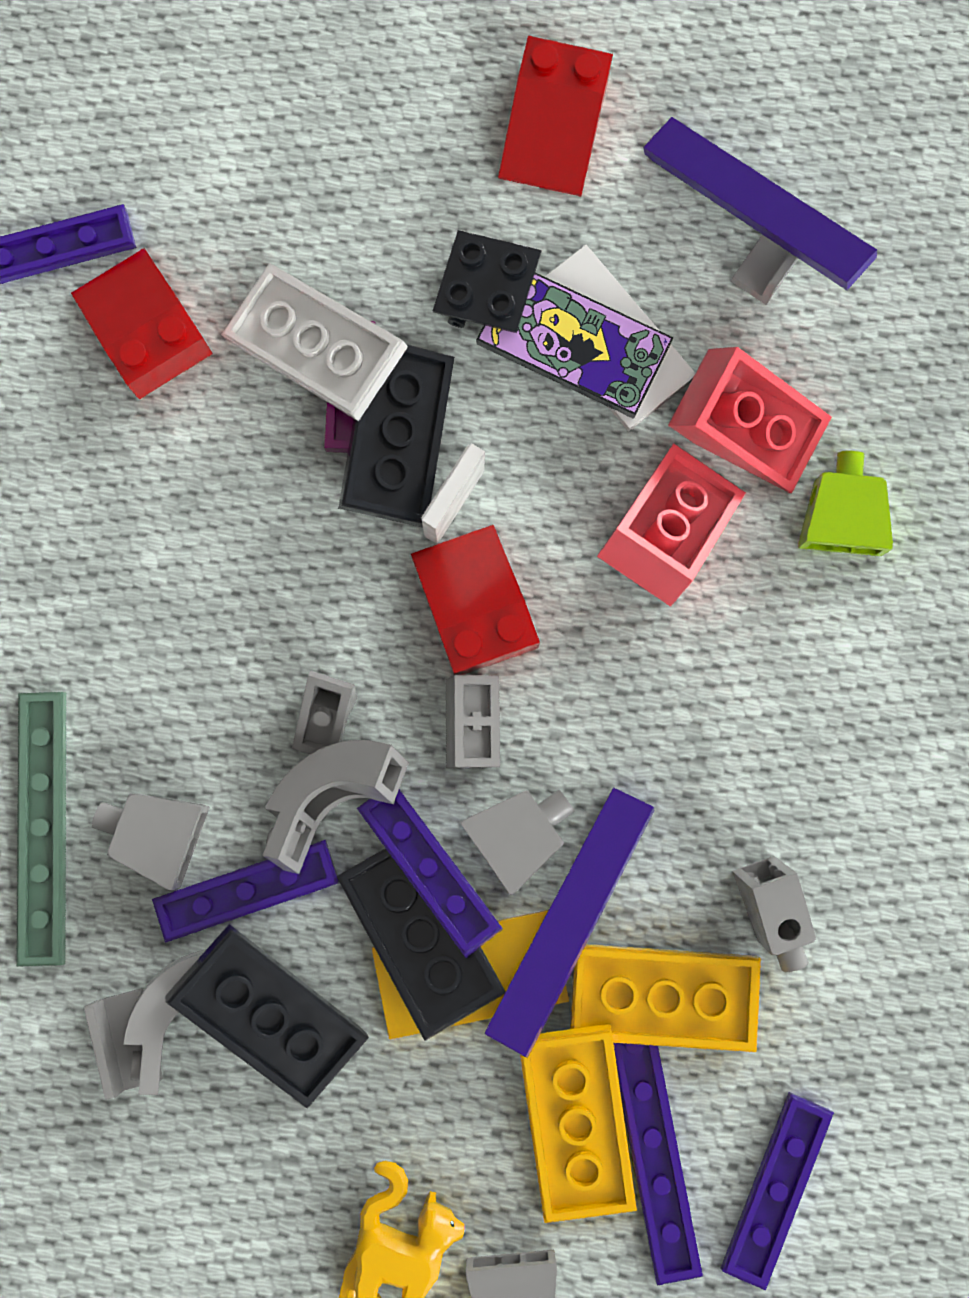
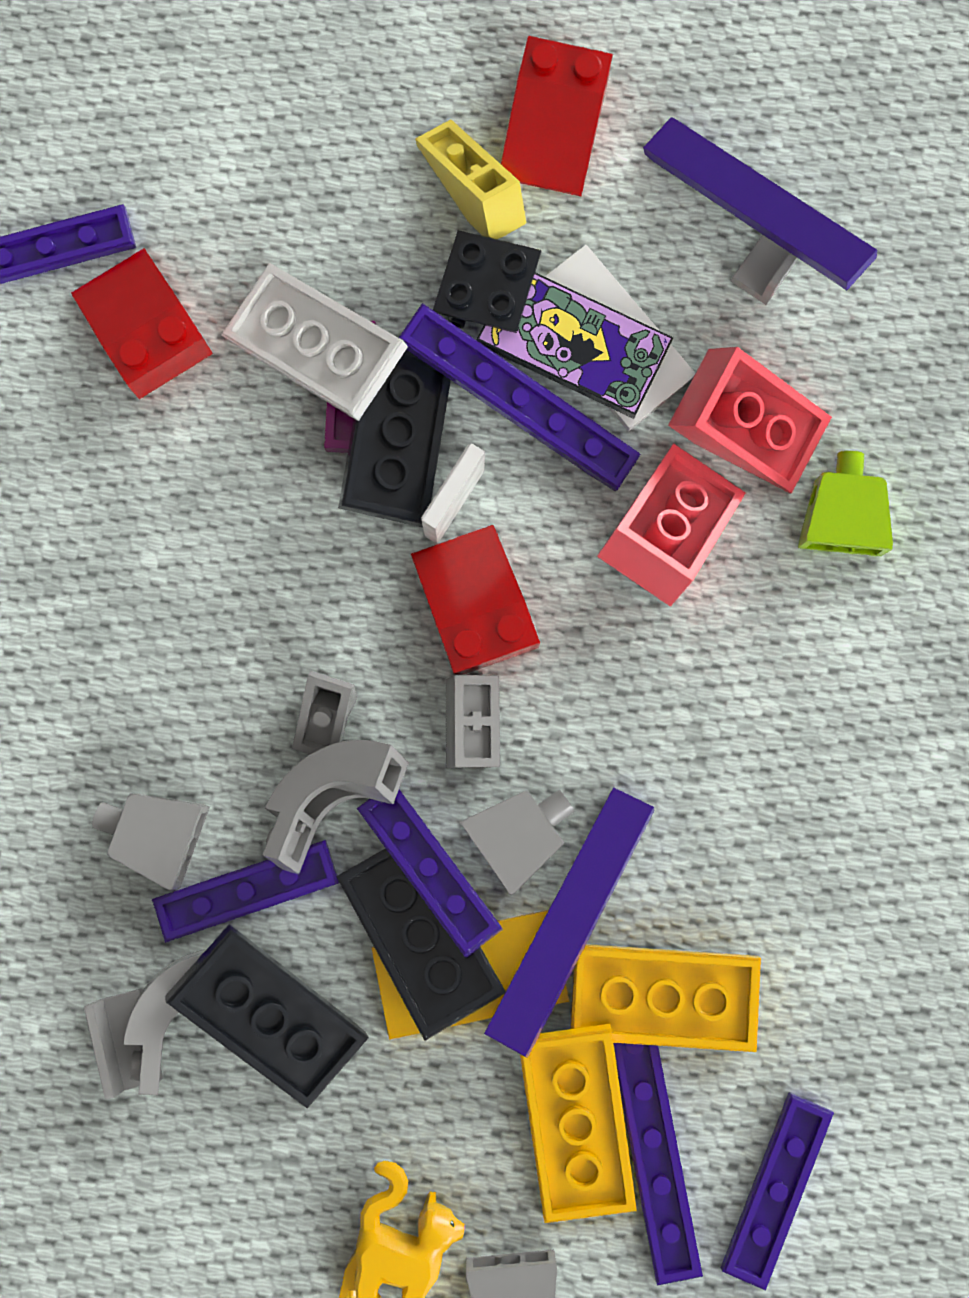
(41, 829): sand green tile -> none
(475, 180): none -> light yellow slope
(518, 398): none -> dark purple tile
(773, 903): light grey torso -> none

